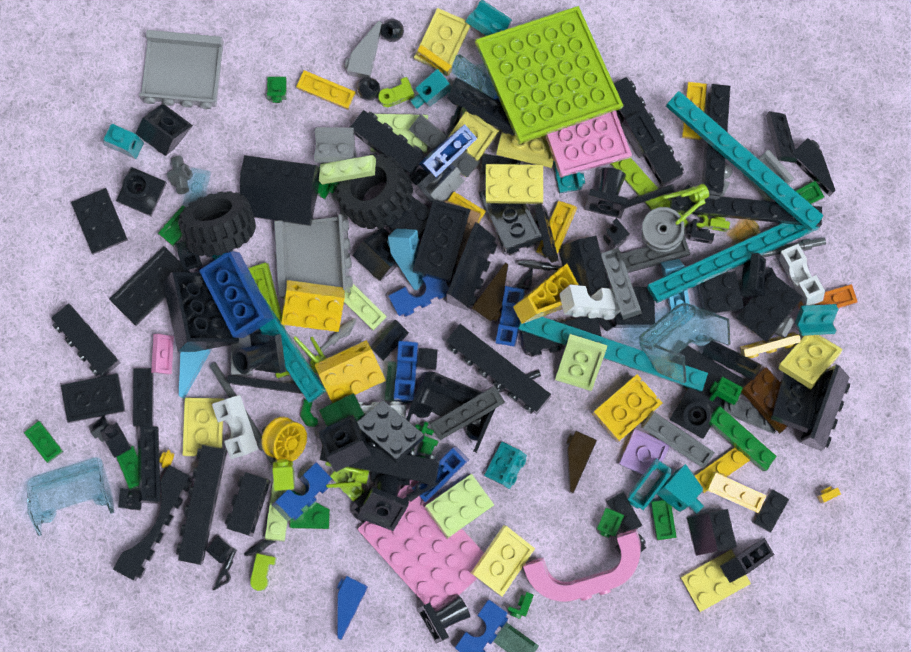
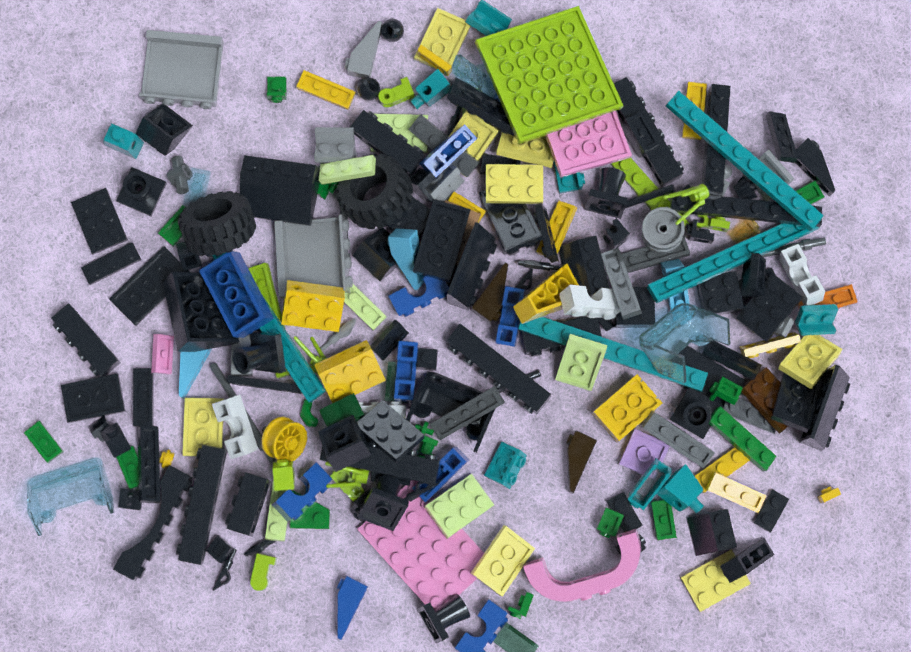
(111, 263): none -> black plate
(745, 188): none -> black piece

